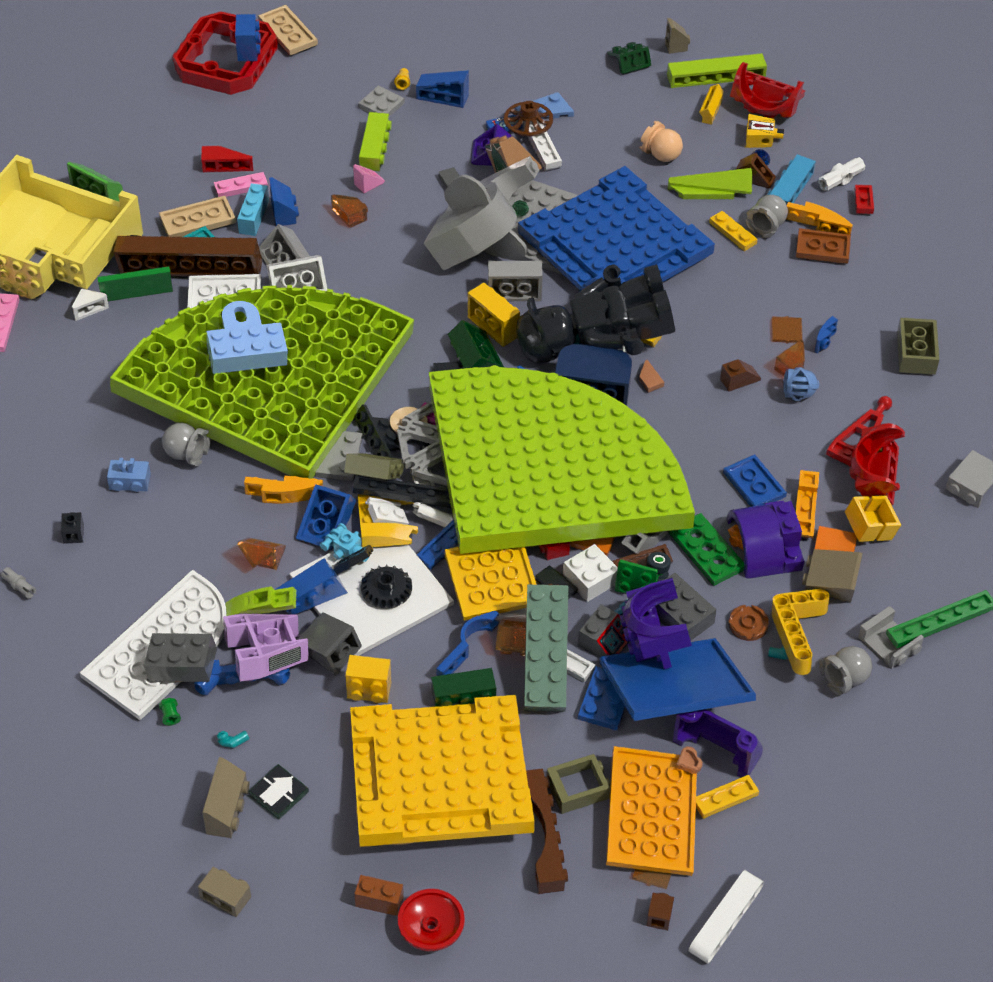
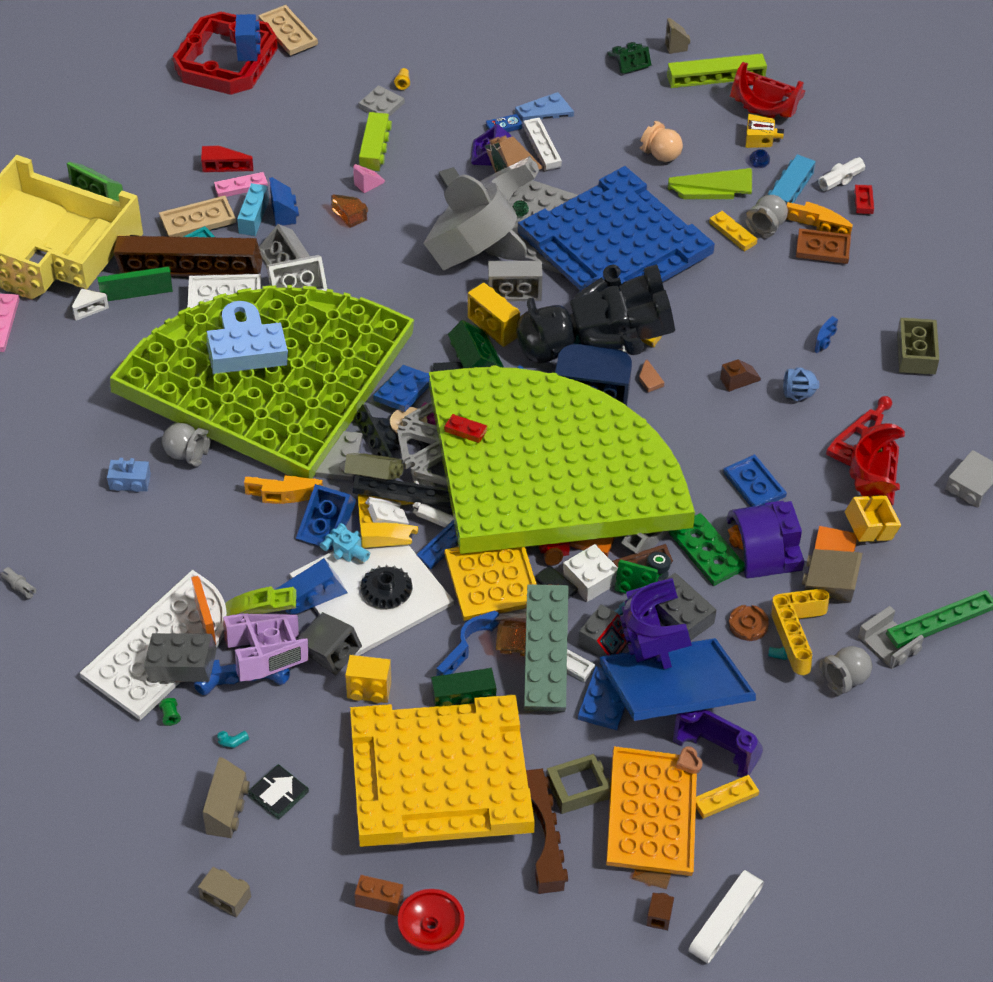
(72, 527): black brick -> none
(202, 607): none -> orange tile
(262, 552): clear orange slope -> none
(353, 559): black tile -> none
(403, 388): none -> blue plate
(444, 88): blue wedge -> none
(465, 428): none -> red plate
(528, 113): reddish brown wheel -> none
(553, 556): none -> reddish brown piece
(711, 104): yellow piece -> none
(761, 174): reddish brown slope -> none
(786, 329): clear orange piece -> none
(791, 358): clear orange slope -> none
(807, 501): light orange slope -> none

